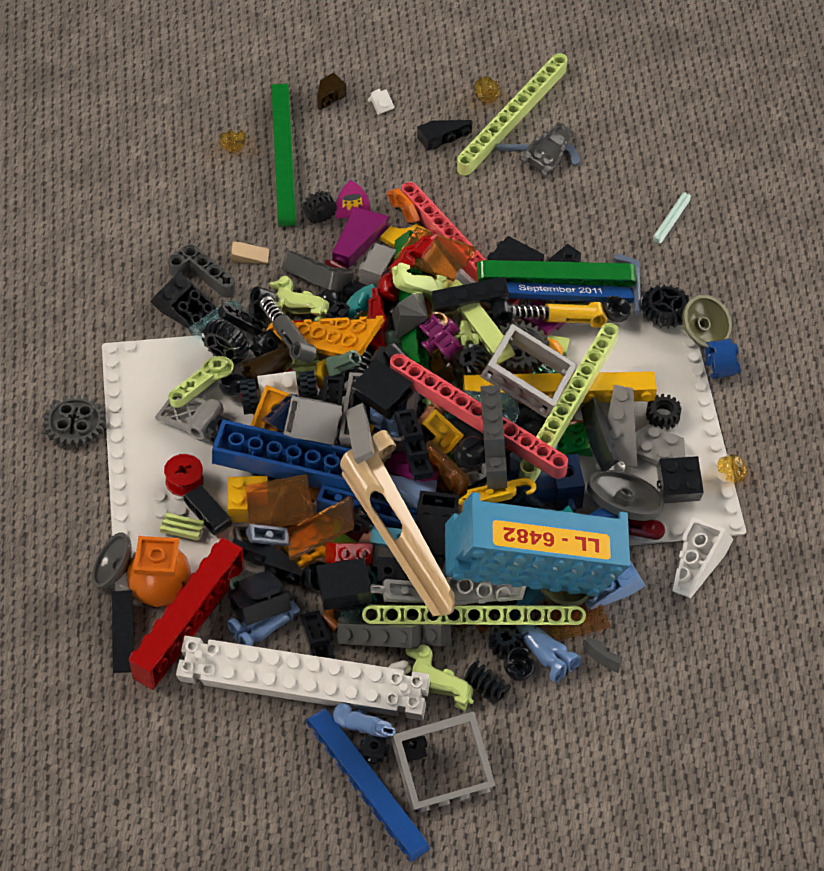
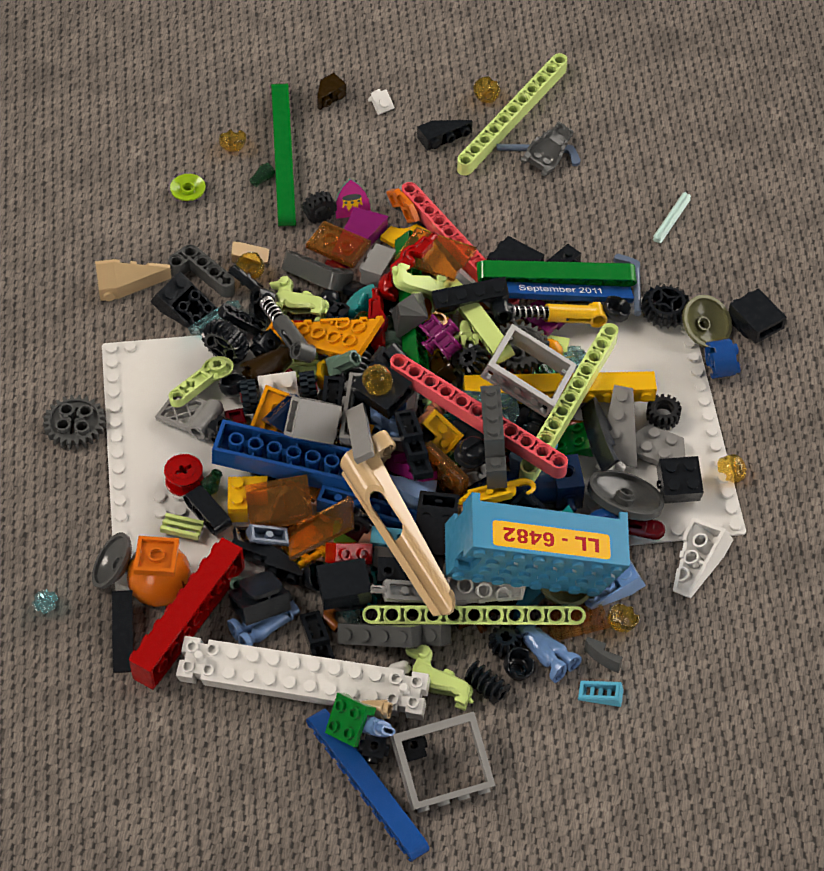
(45, 601): none -> clear light blue gear
(123, 279): none -> tan wedge
(187, 187): none -> lime dish
(212, 481): none -> clear green cone
(236, 415): none -> dark red tile
(243, 277): none -> black pin
(252, 263): none -> clear yellow hair
(262, 174): none -> clear green cone
(338, 244): none -> clear orange tile
(348, 719): none -> green piece
(377, 379): none -> clear yellow hair
(383, 708): none -> tan cone
(575, 354): none -> clear light blue gear
(601, 685): none -> medium azure slope
(621, 613): none -> clear yellow hair
(756, 316): none -> black brick

